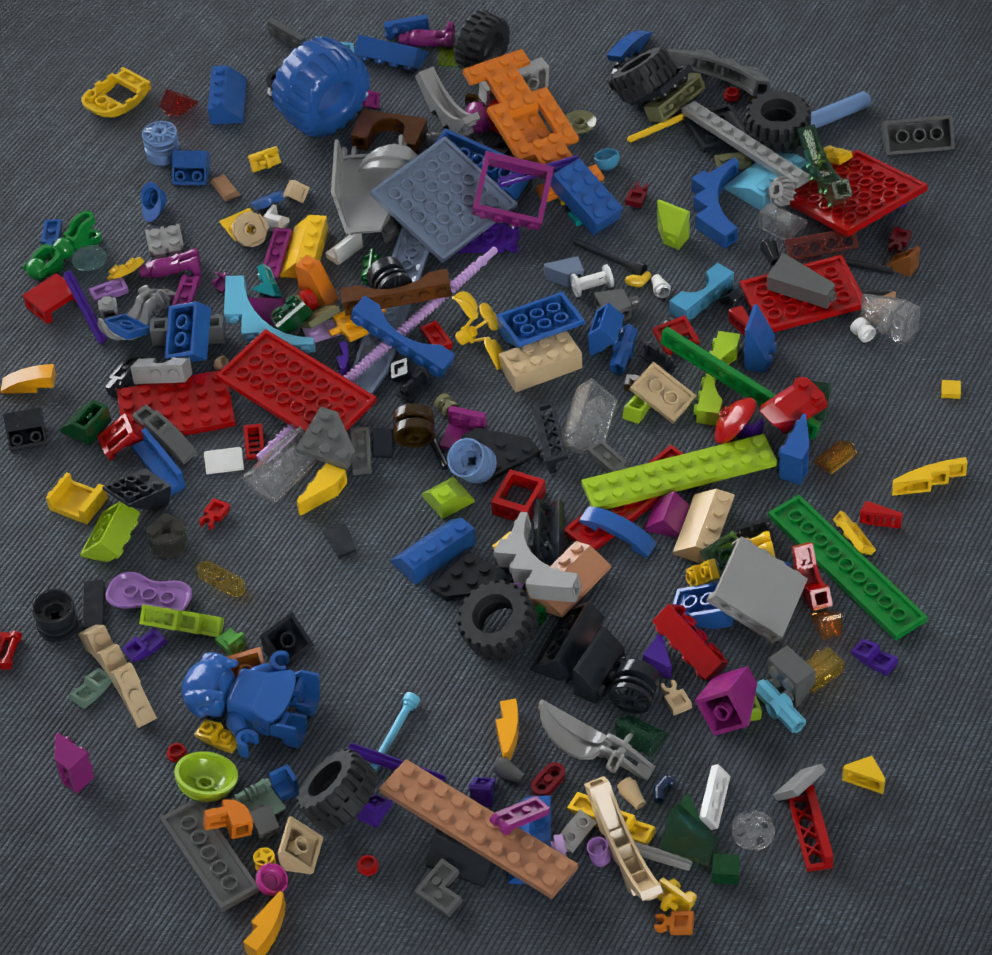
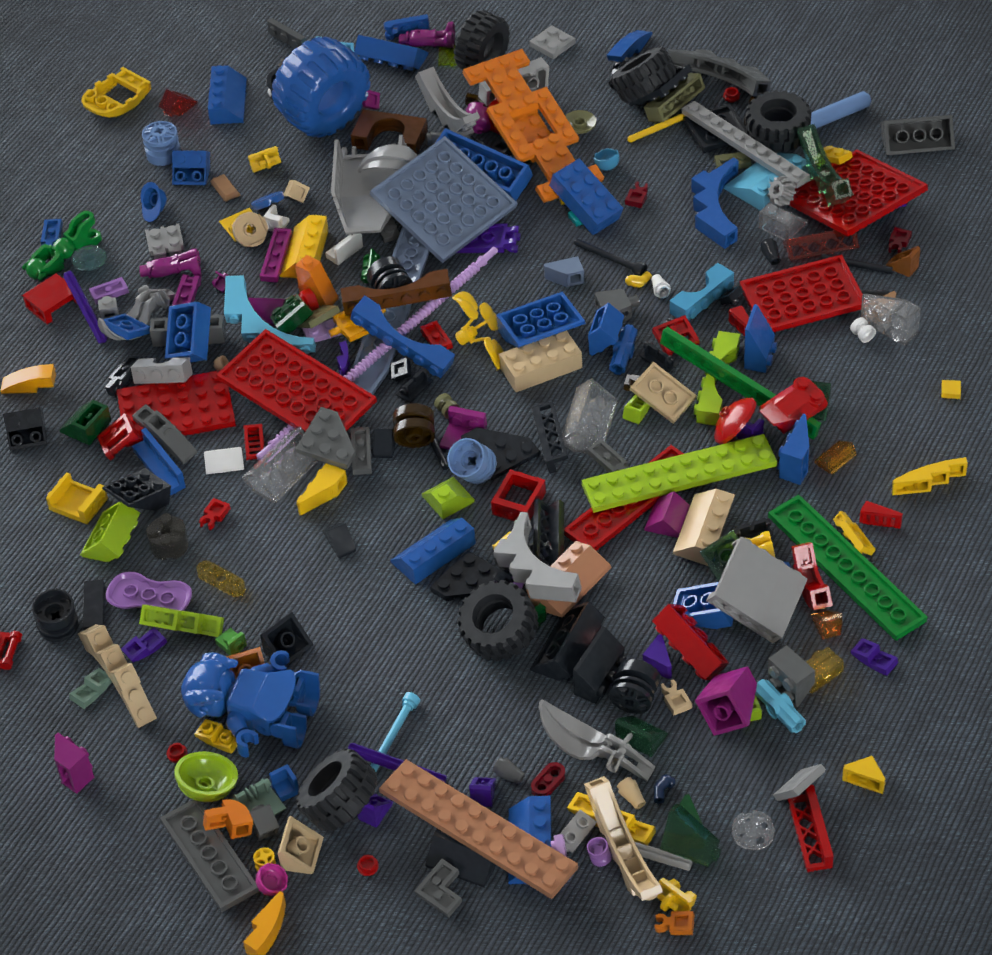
(122, 270): yellow slope -> none
(268, 285): teal slope -> none
(508, 727): light orange slope -> none
(515, 165): magenta window -> none
(519, 815): magenta plate -> none
(520, 177): dark purple axle -> none
(552, 42): none -> light grey plate
(592, 280): white hose -> none
(621, 528): blue slope -> none
(673, 224): lime slope -> none
(702, 573): yellow slope -> none
(714, 797): white plate -> none
(725, 869): dark green panel -> none
(800, 282): dark grey slope -> none

